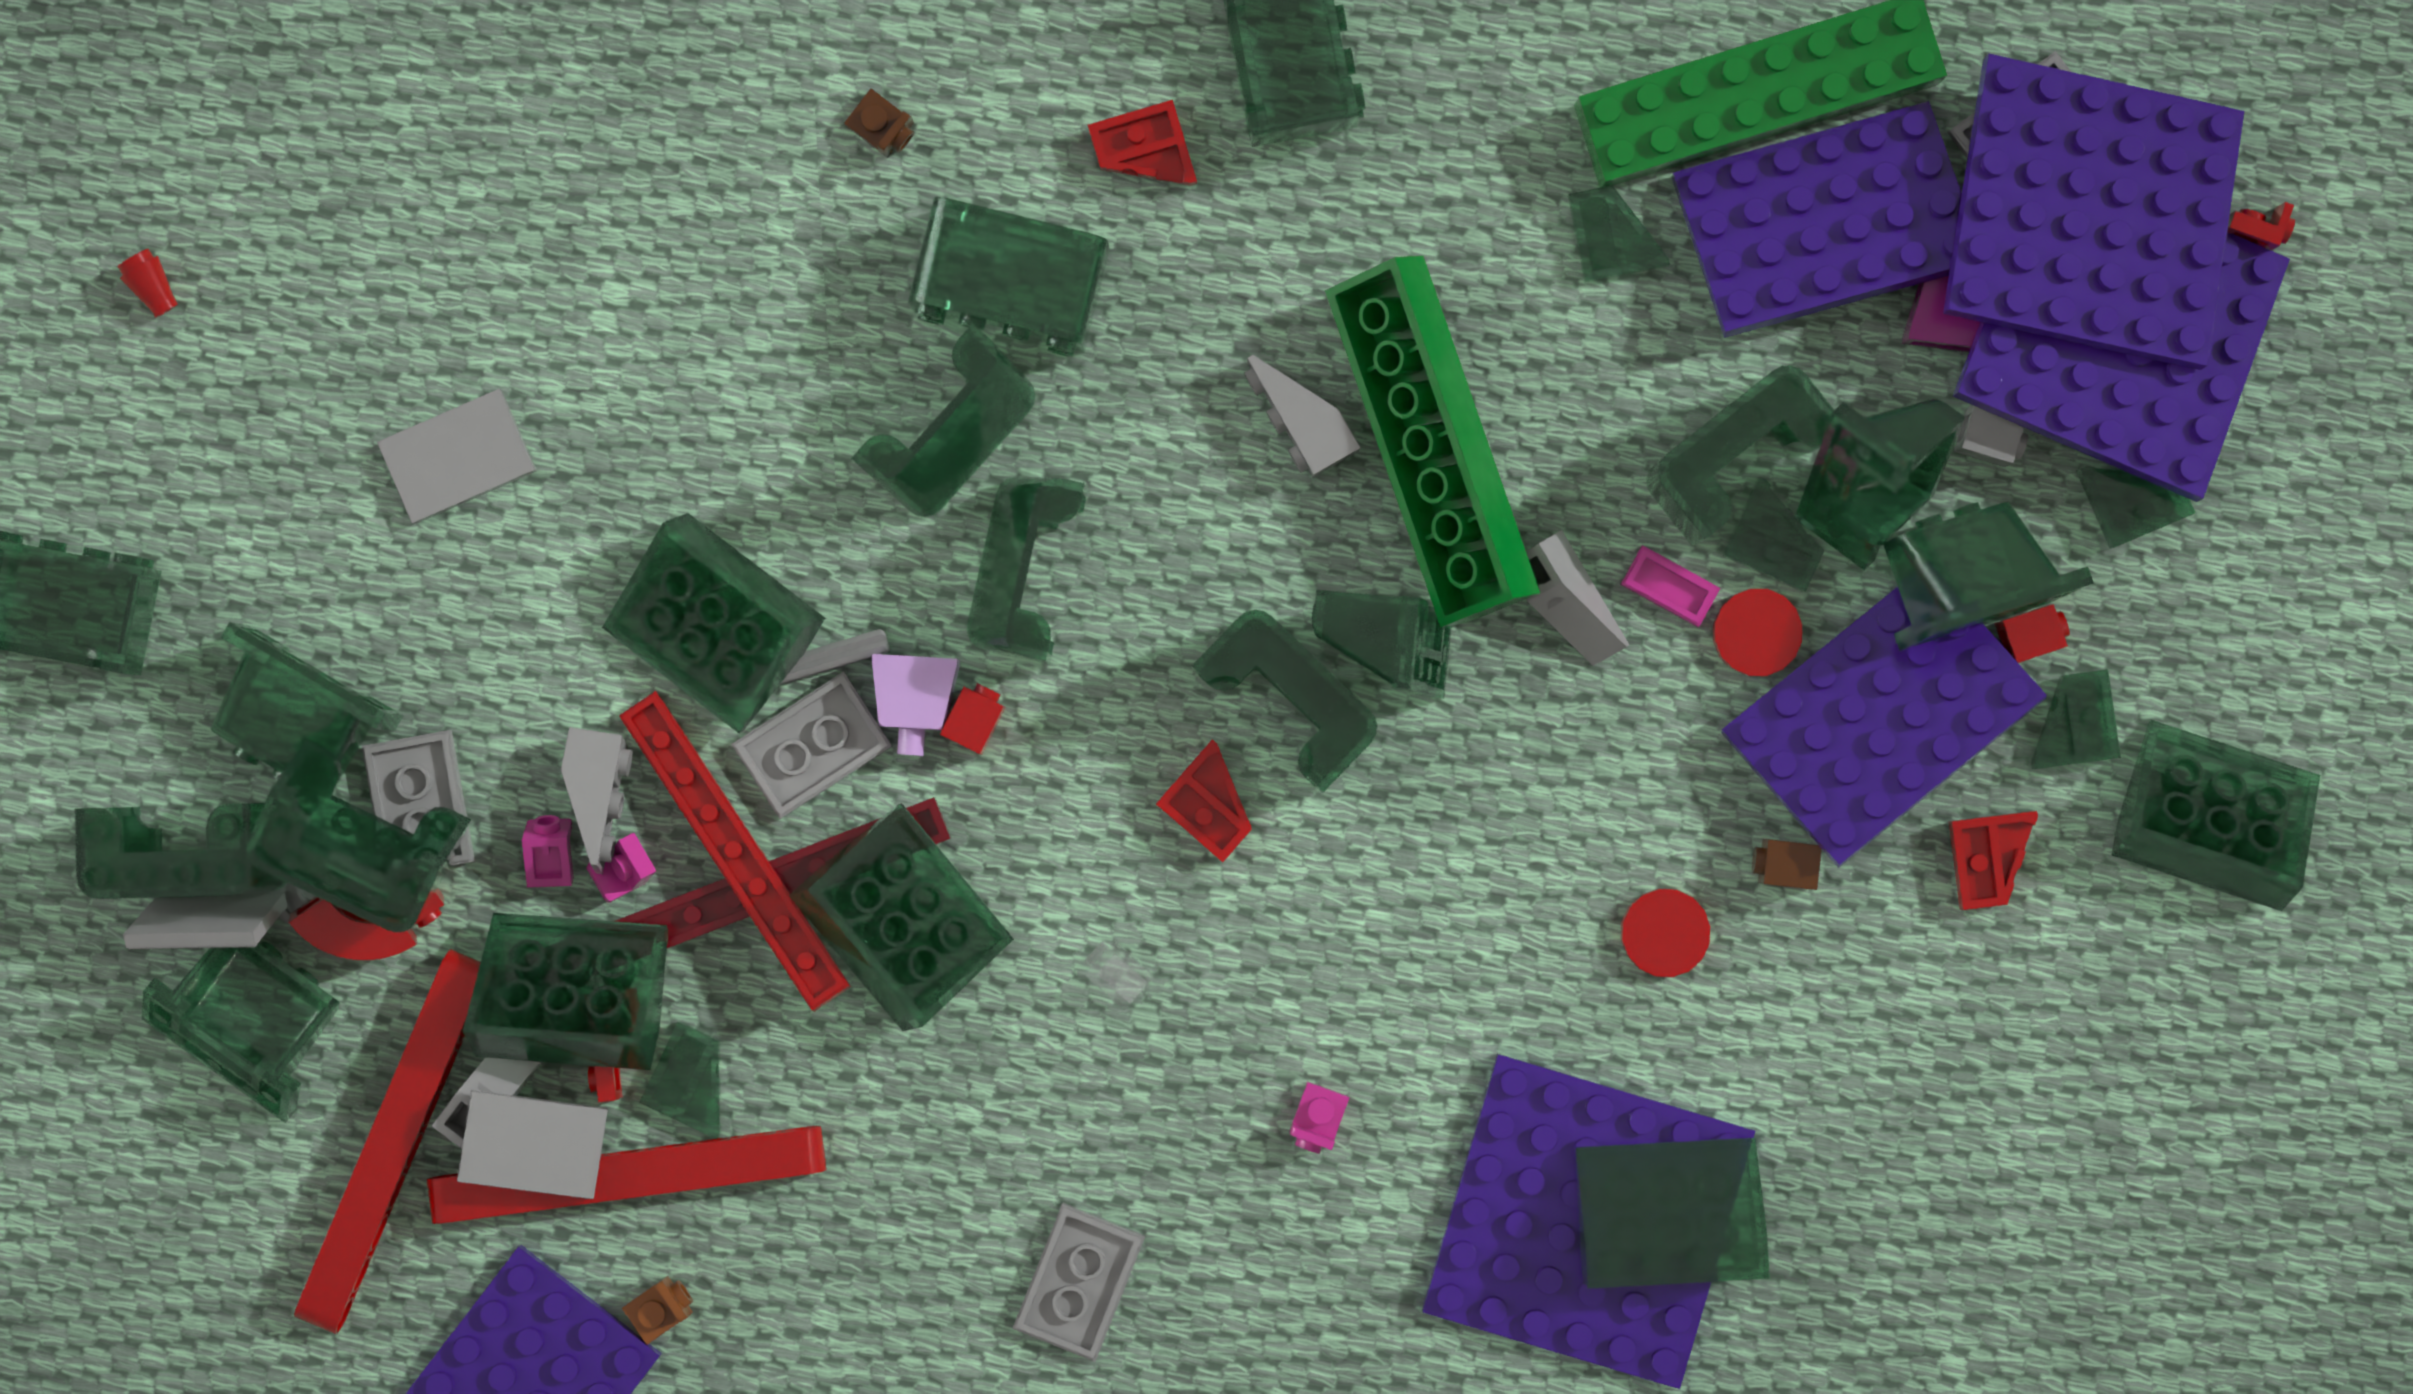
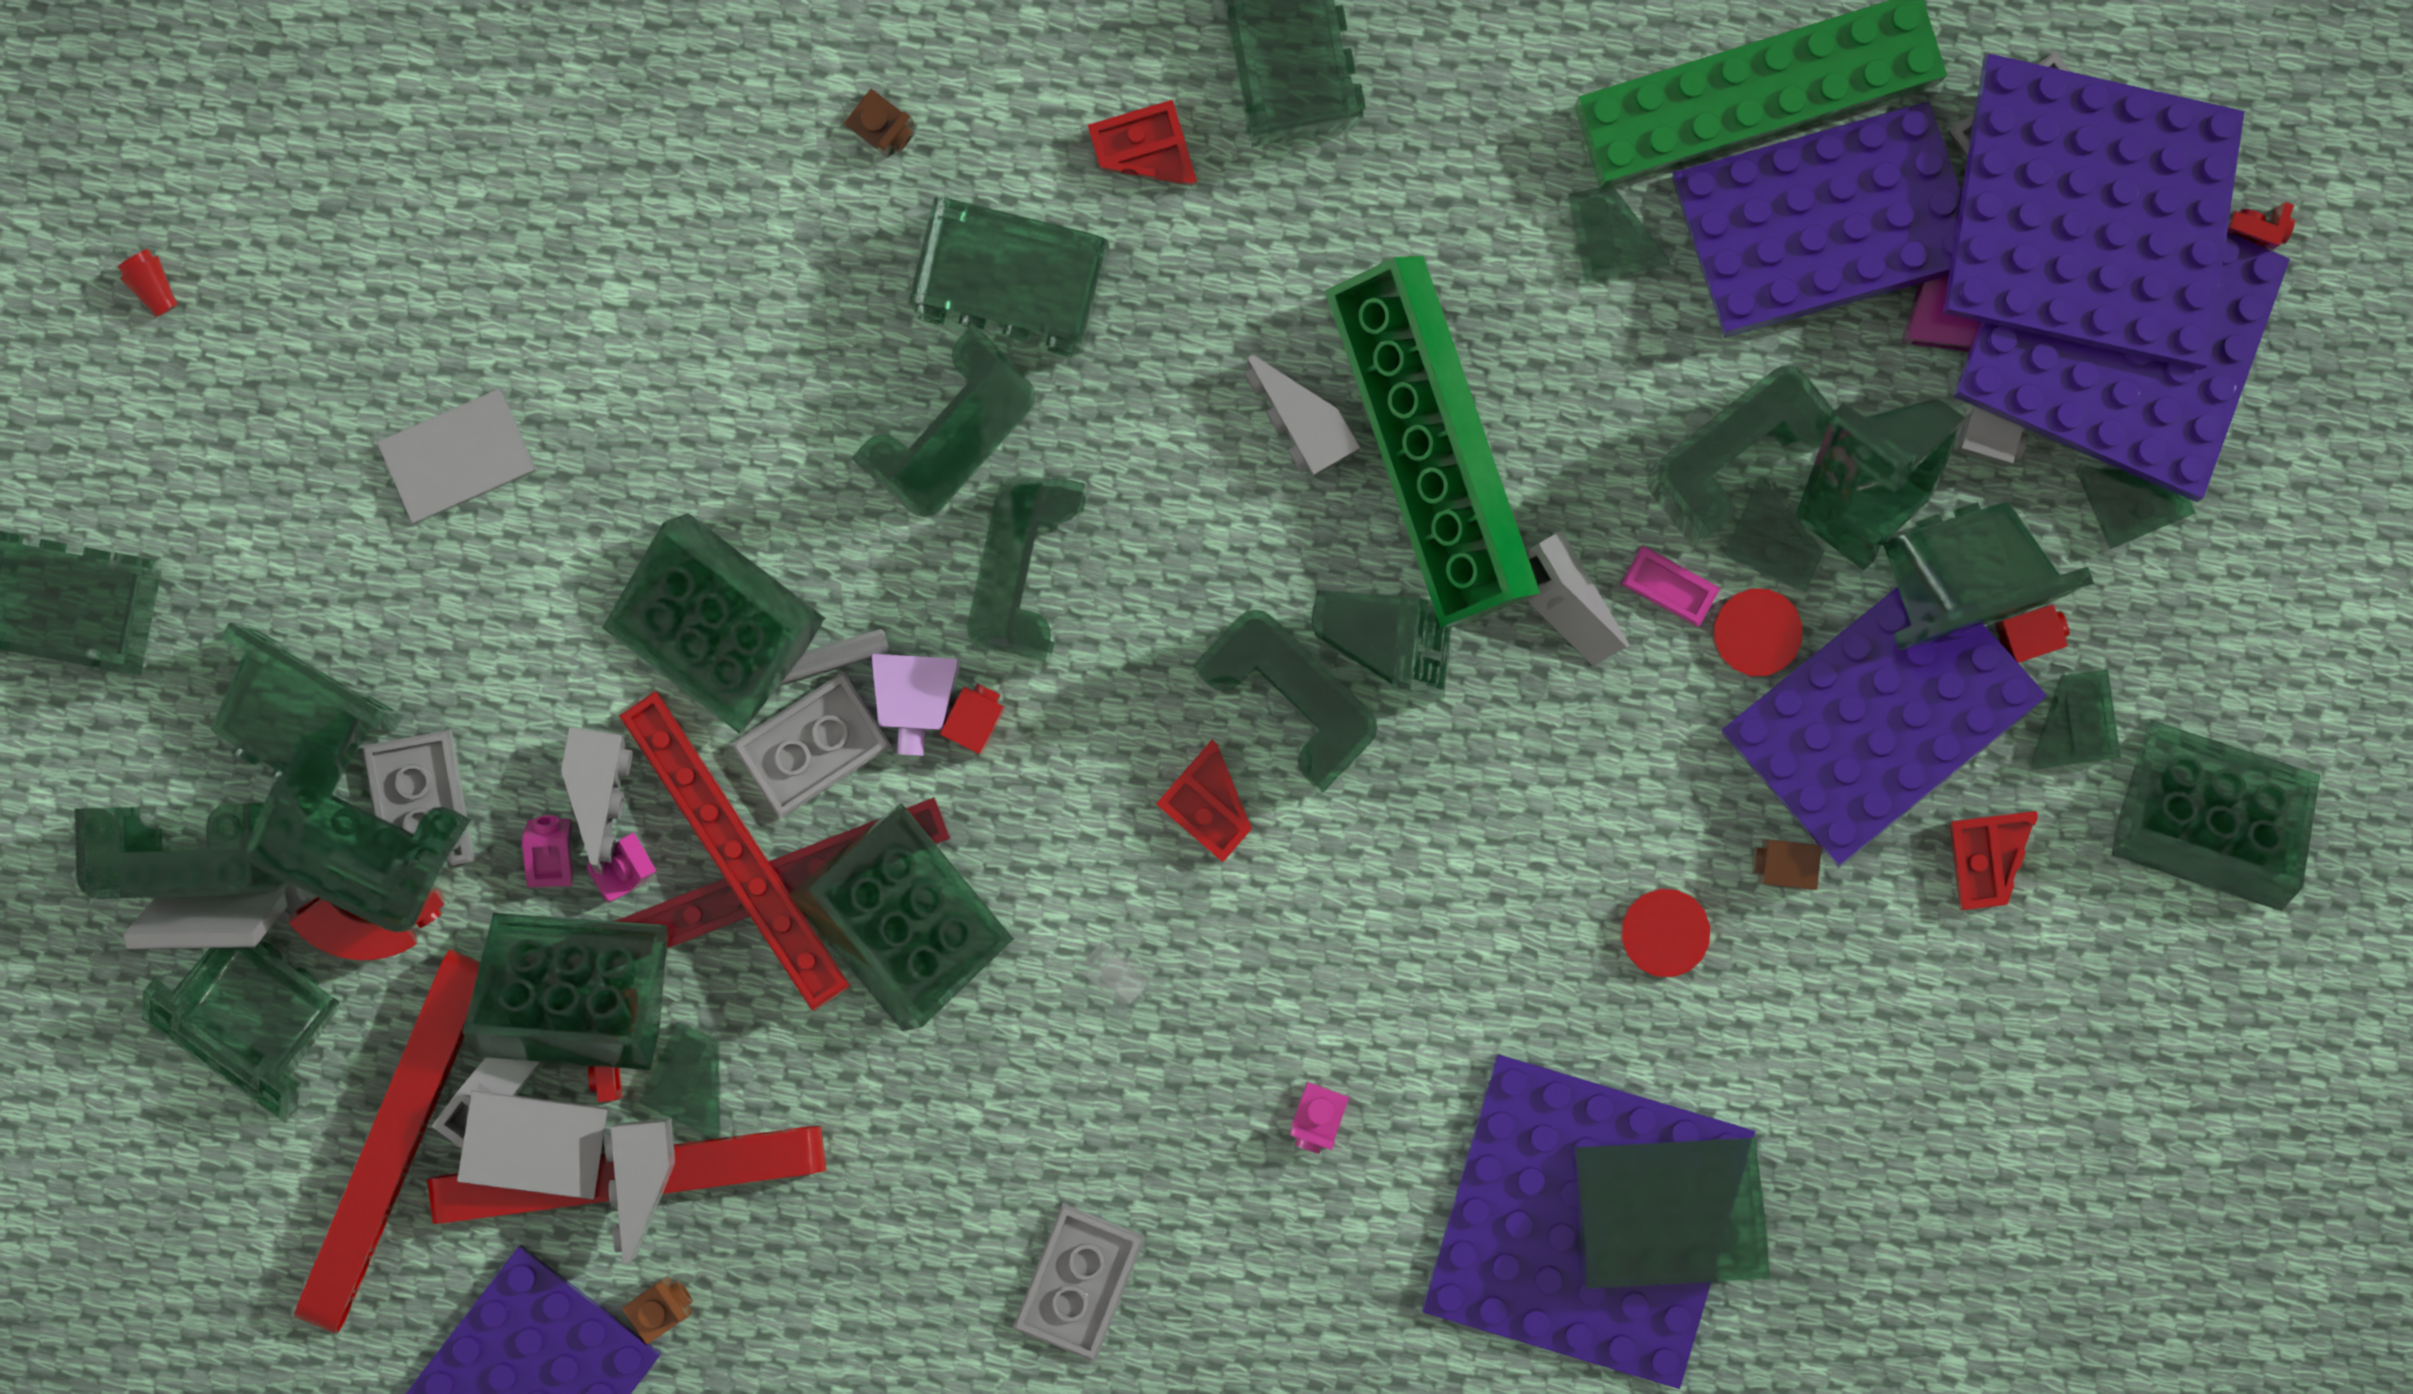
(642, 1167): none -> light grey slope

